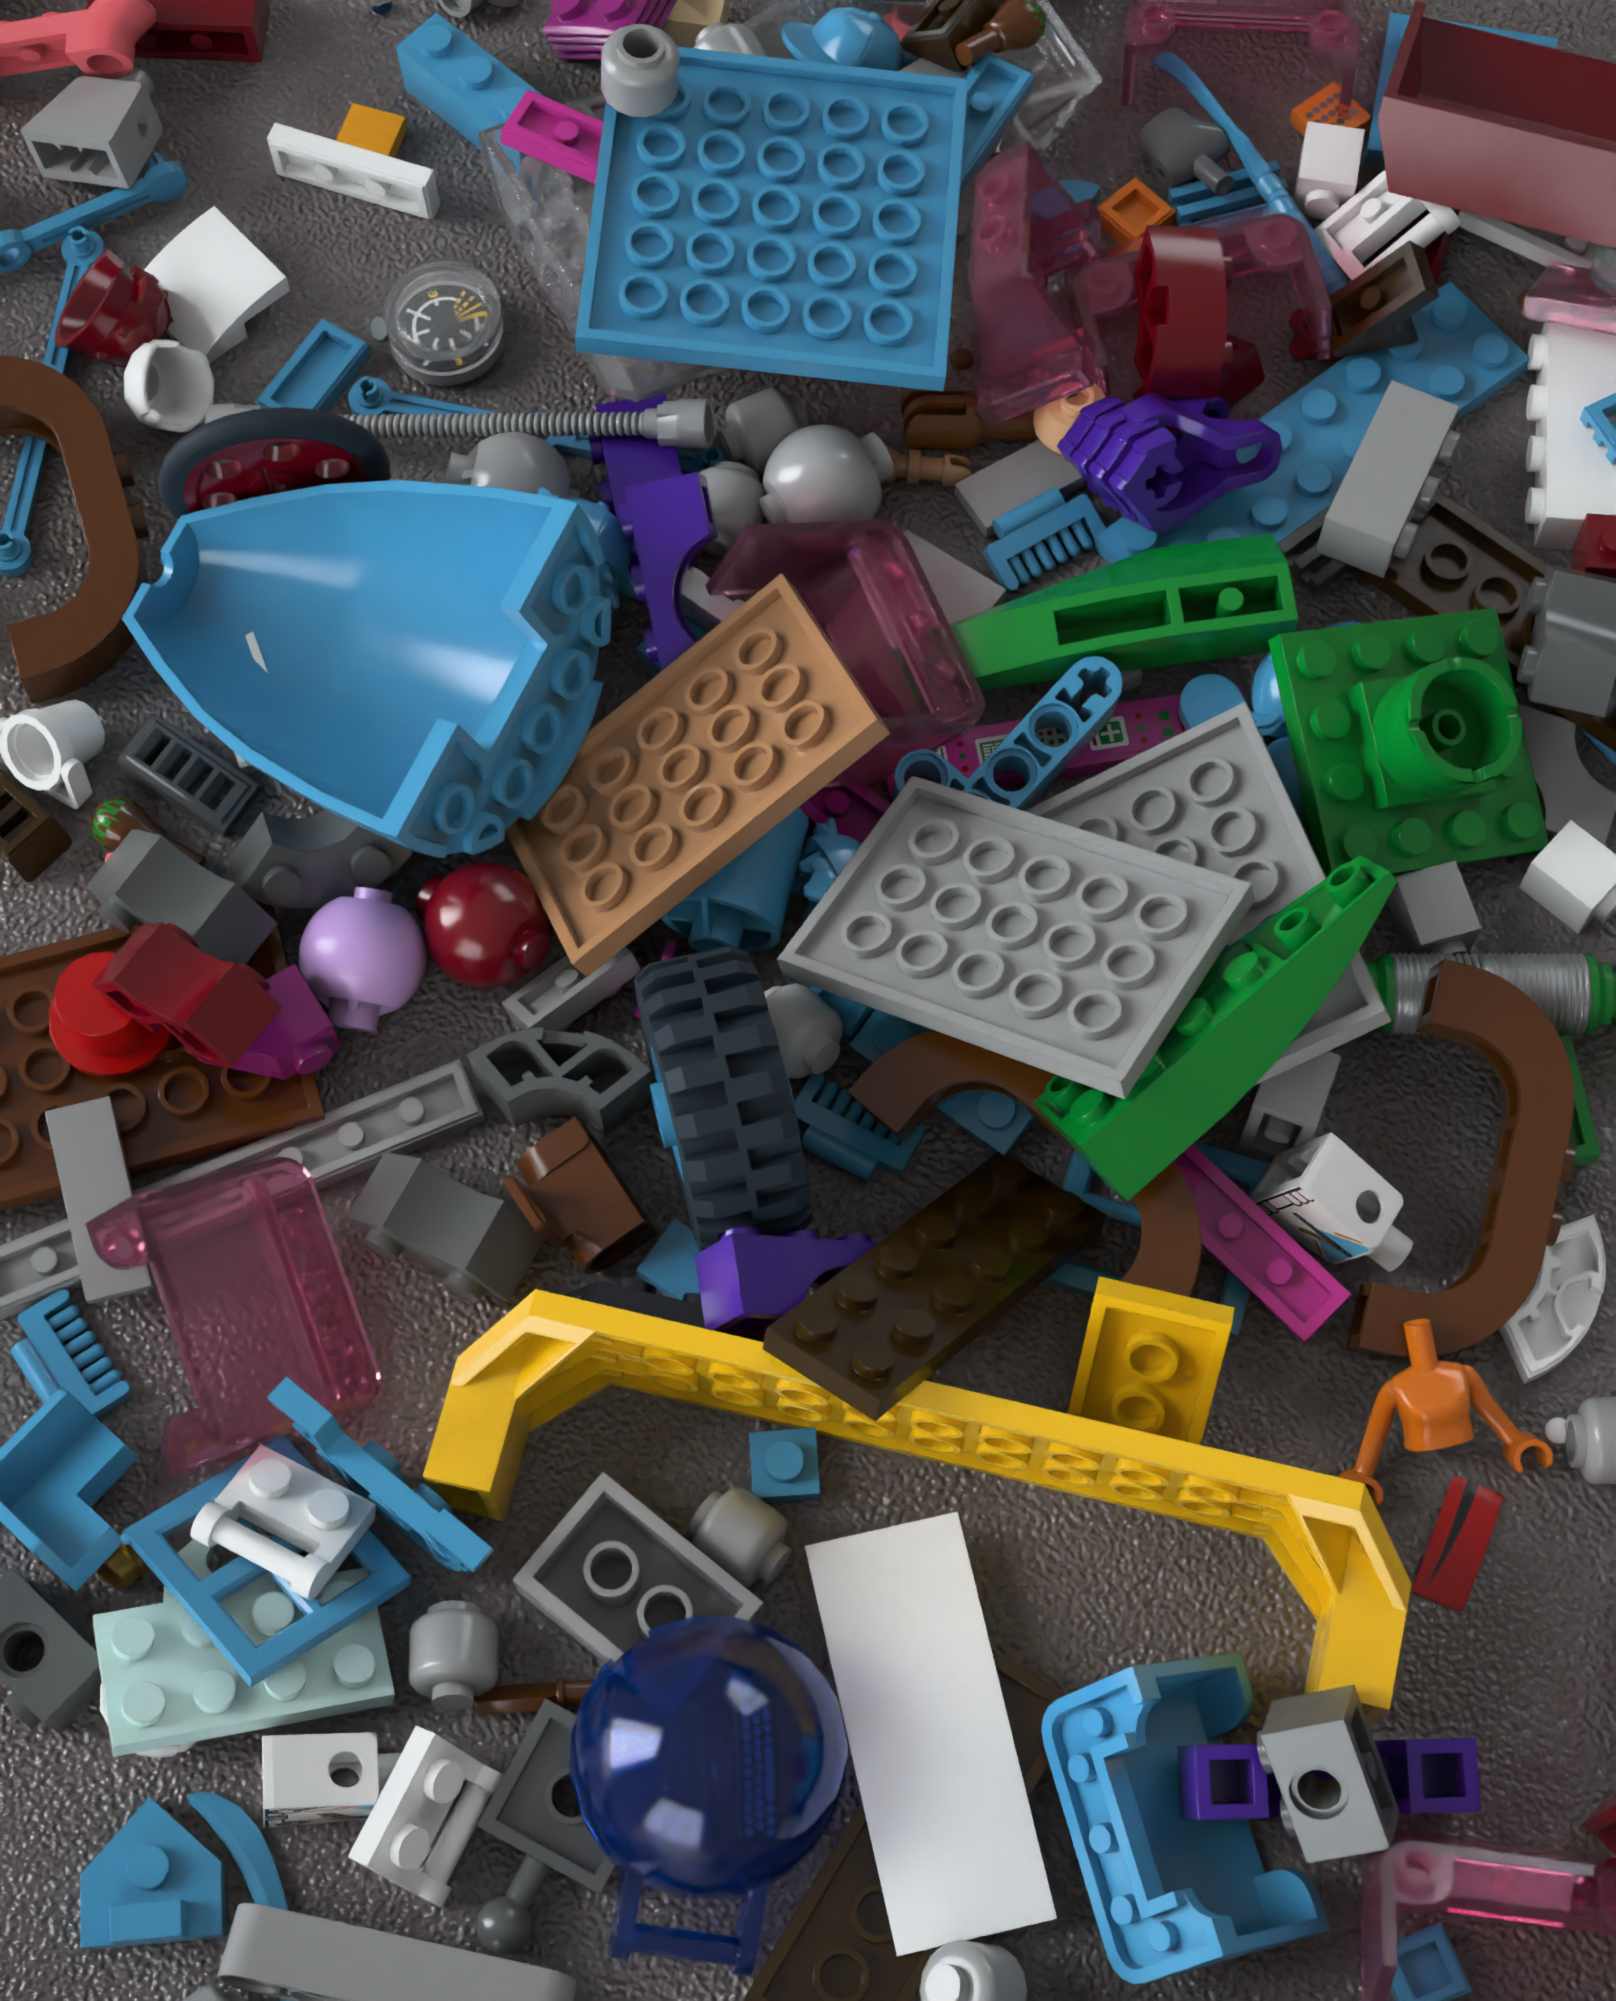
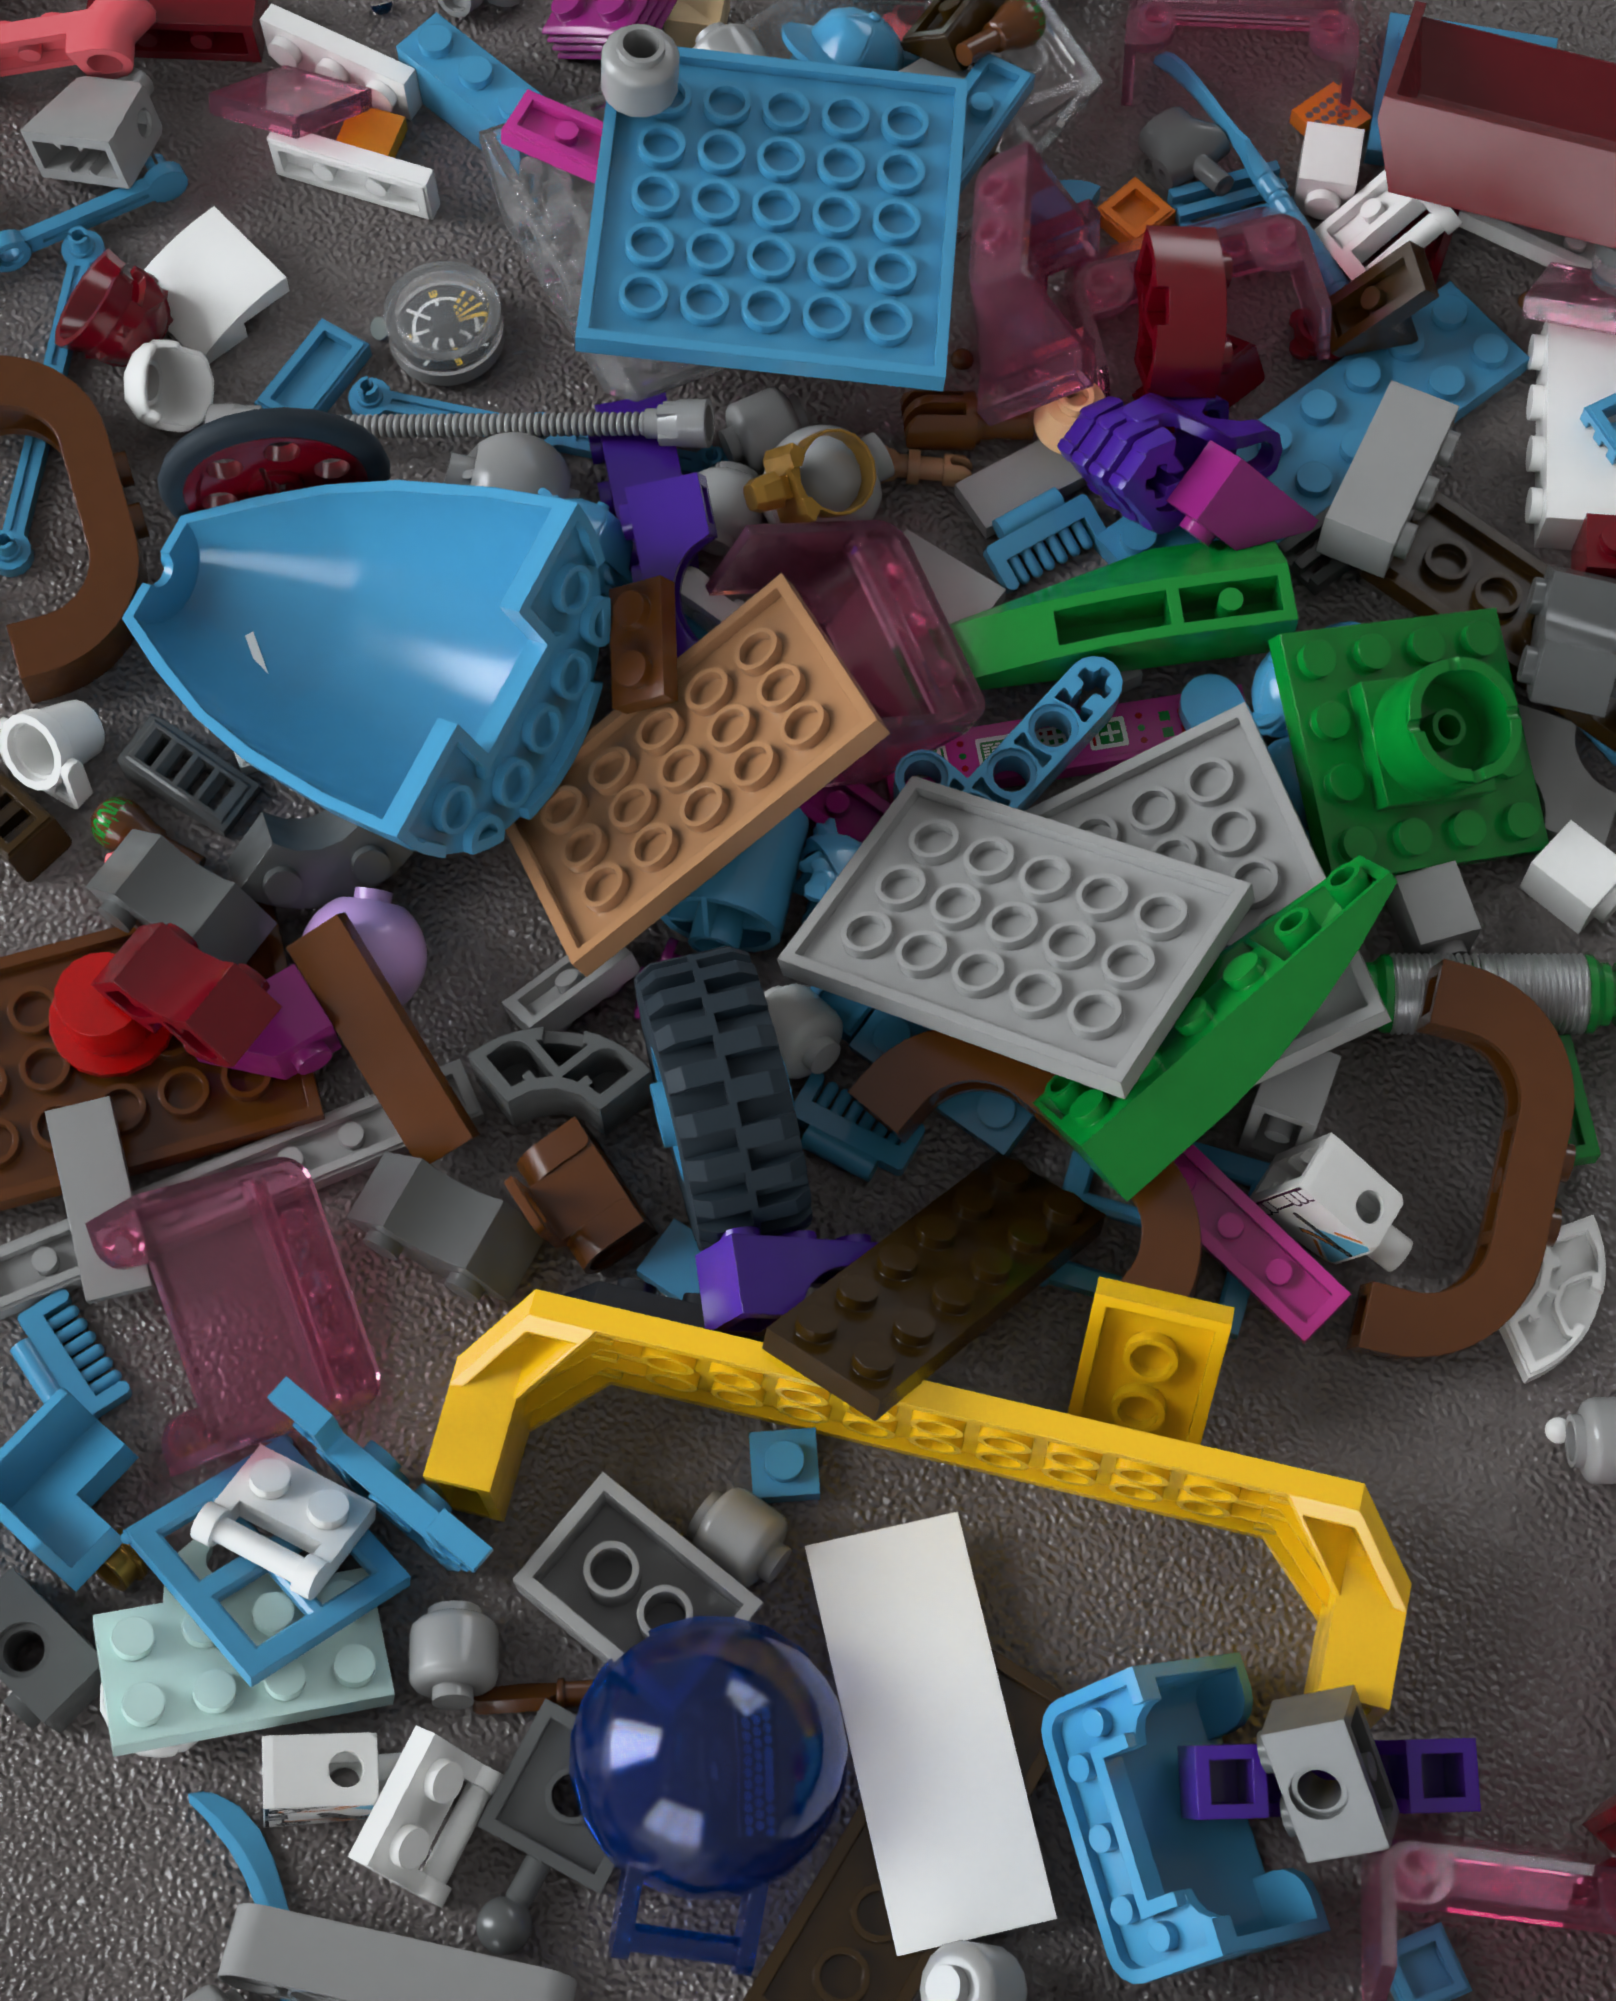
(152, 1886): dark azure plate -> none
(290, 101): none -> clear pink tile
(316, 49): none -> white plate
(382, 1039): none -> reddish brown tile
(484, 924): dark red brick -> none
(643, 645): none -> reddish brown plate
(782, 486): none -> pearl gold piece
(1235, 503): none -> magenta slope
(1434, 1411): orange piece -> none
(1458, 1543): red sticker -> none

